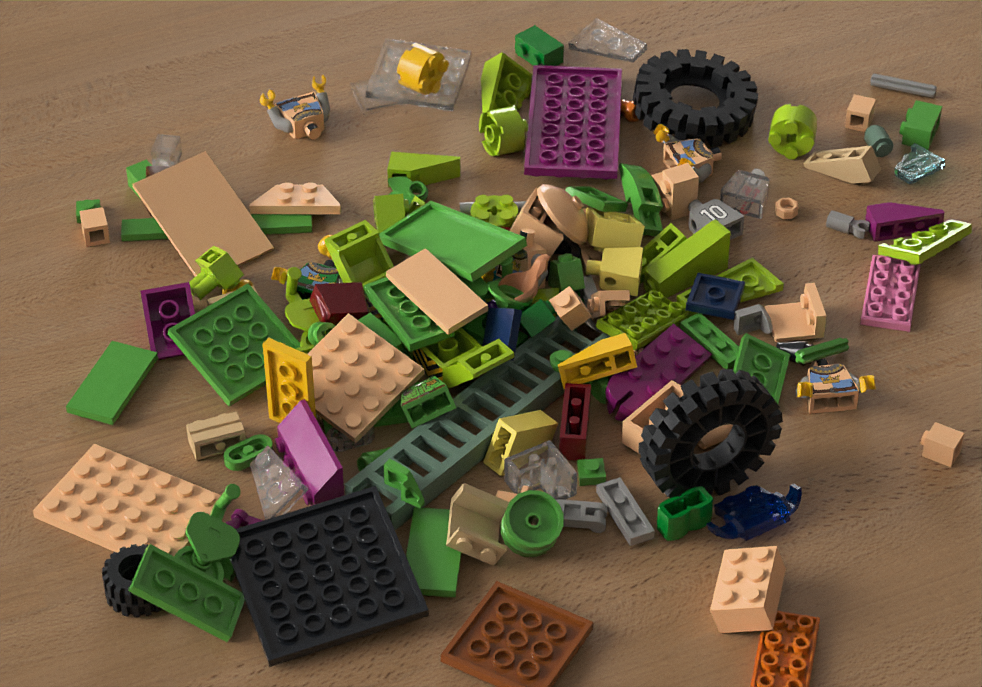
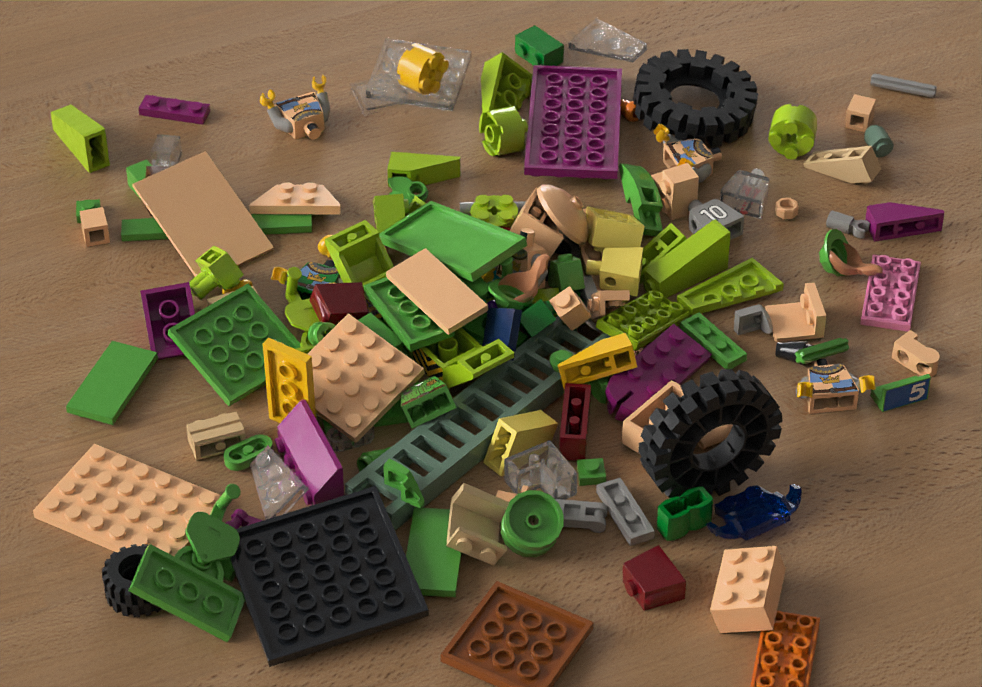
(82, 136): none -> lime slope
(174, 109): none -> magenta plate
(597, 199): bright green tile -> none
(653, 579): none -> dark red torso
(715, 296): dark blue tile -> none
(764, 362): bright green plate -> none
(843, 259): none -> piece
(901, 392): none -> panel
(915, 355): none -> light nougat leg
(918, 165): clear light blue wing -> none
(921, 124): bright green brick -> none
(926, 243): lime wing -> none
(942, 444): light nougat brick -> none

